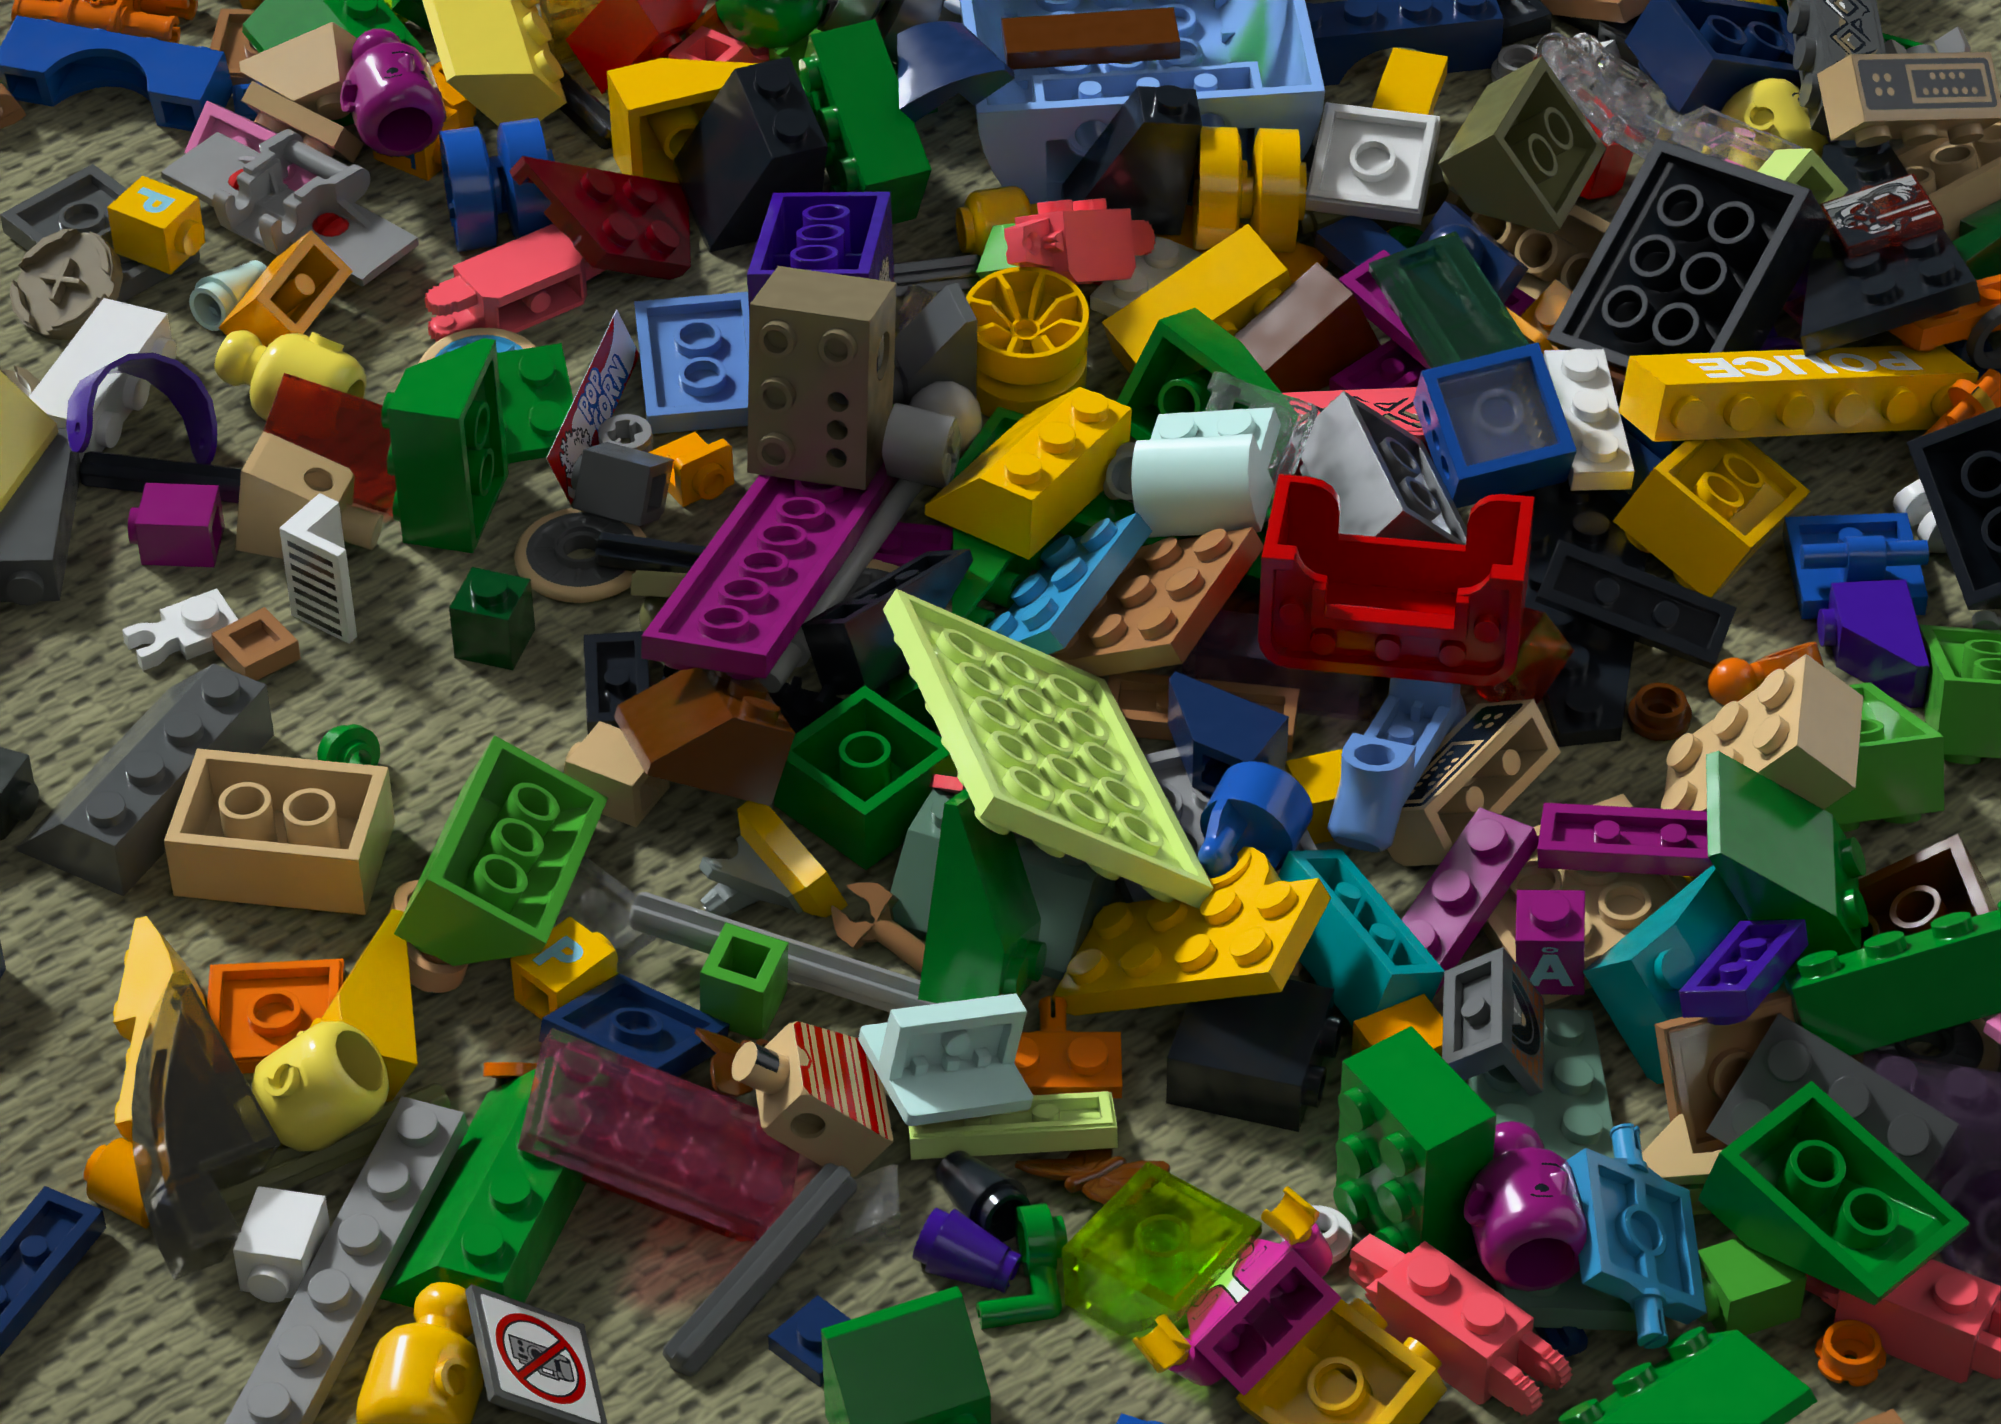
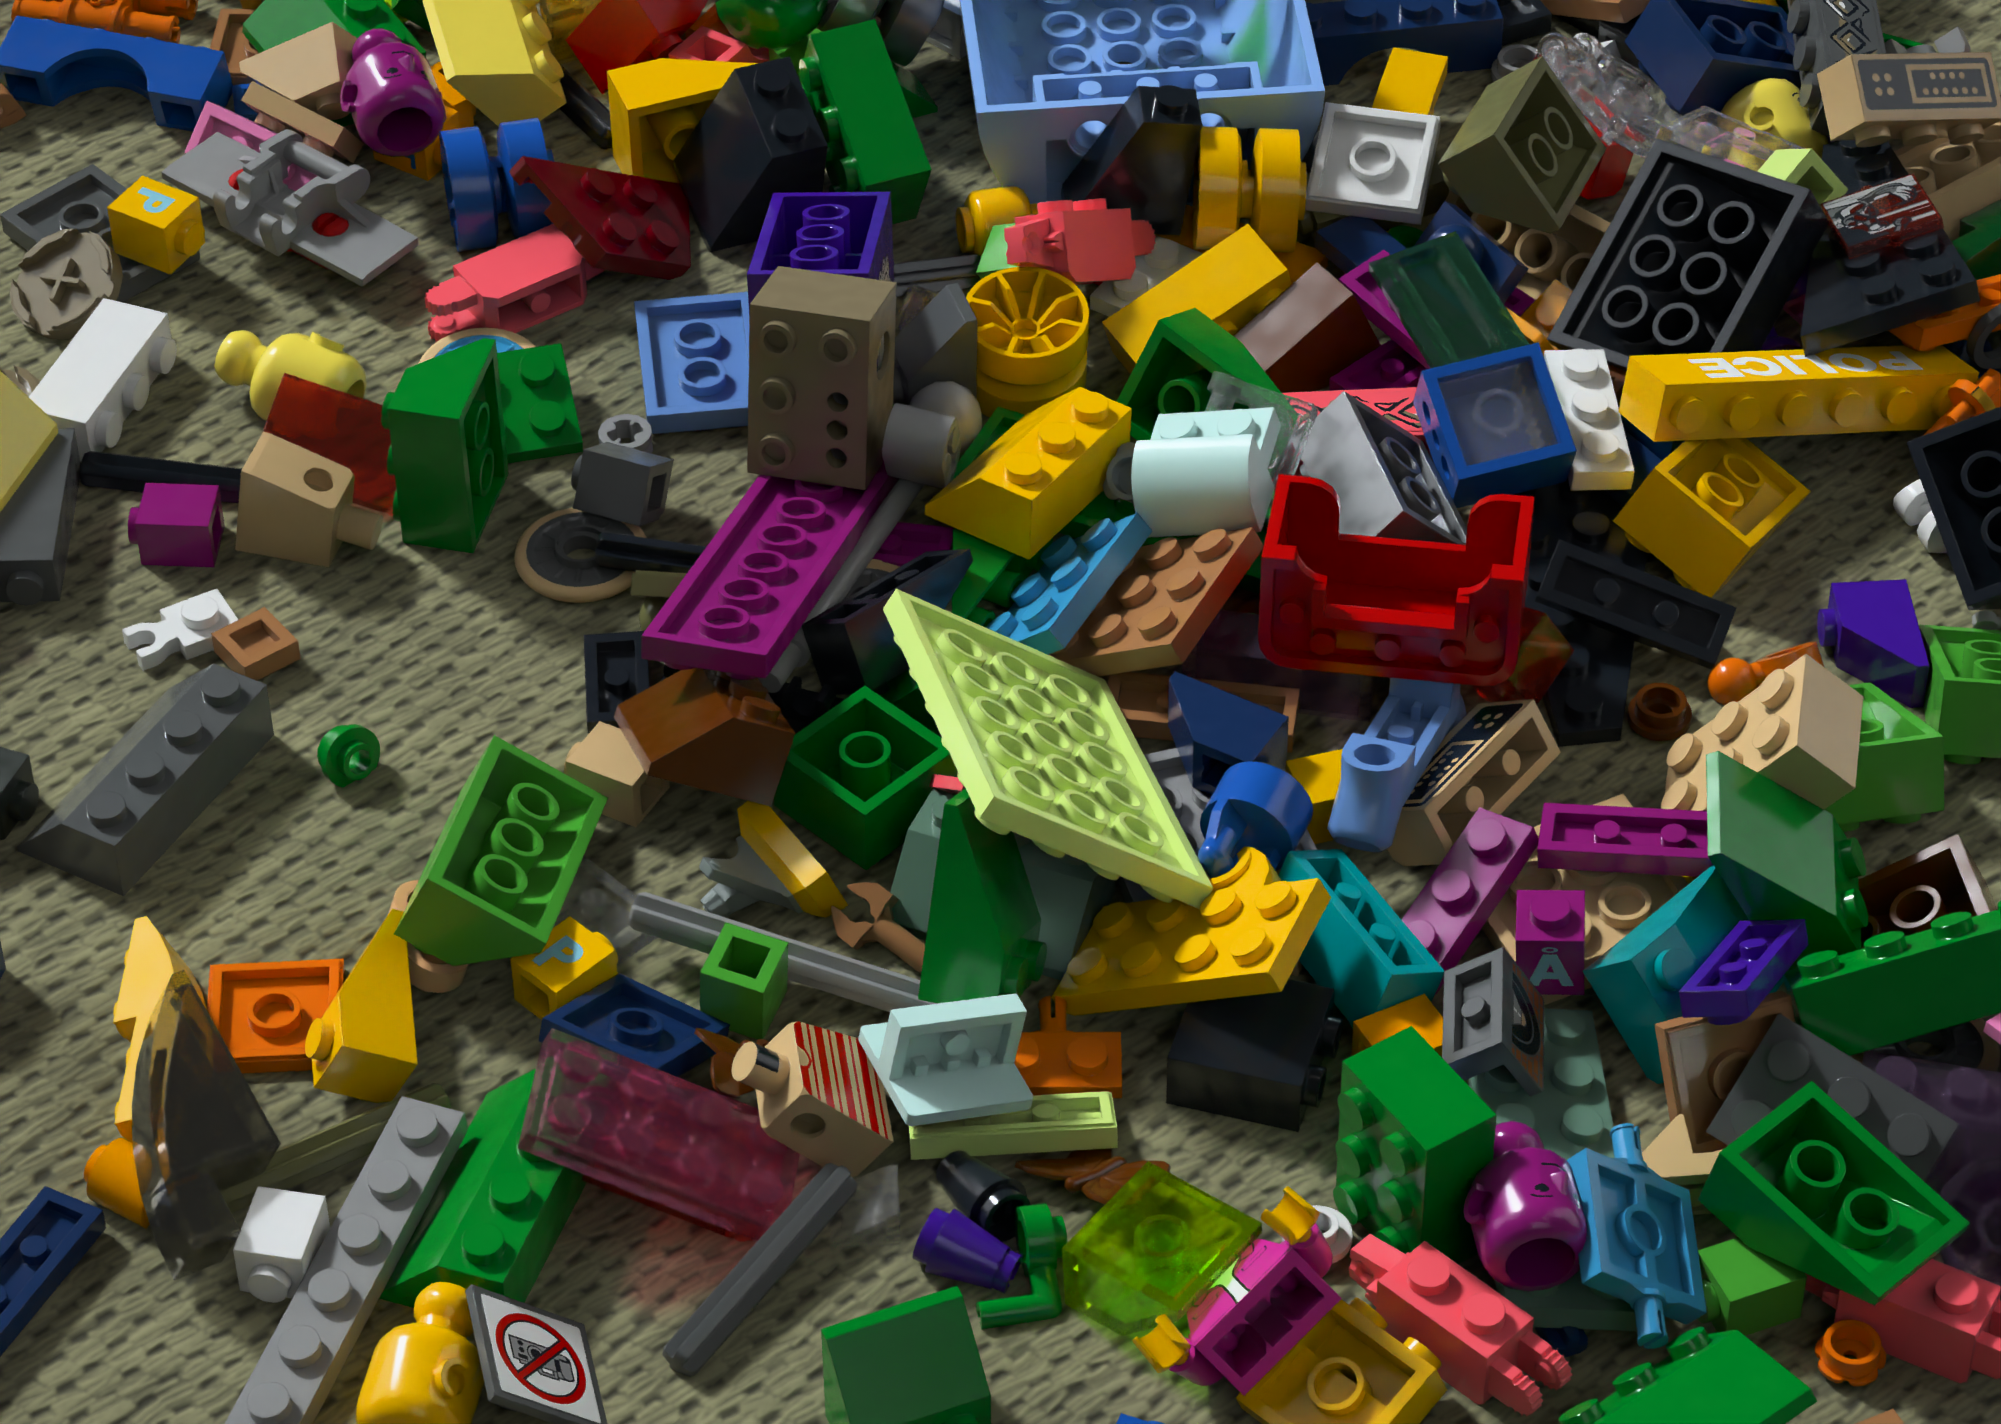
(168, 376): dark purple piece -> none
(222, 293): light aqua cone -> none
(280, 831): tan brick -> none
(289, 291): light orange brick -> none
(319, 568): white panel -> none
(321, 1085): light yellow piece -> none
(492, 618): dark green brick -> none
(507, 1069): orange piece -> none
(594, 401): sticker -> none
(698, 468): light orange bracket -> none
(800, 1340): dark blue plate -> none
(942, 61): dark blue slope -> none
(1090, 38): reddish brown tile -> none
(1852, 550): blue plate -> none

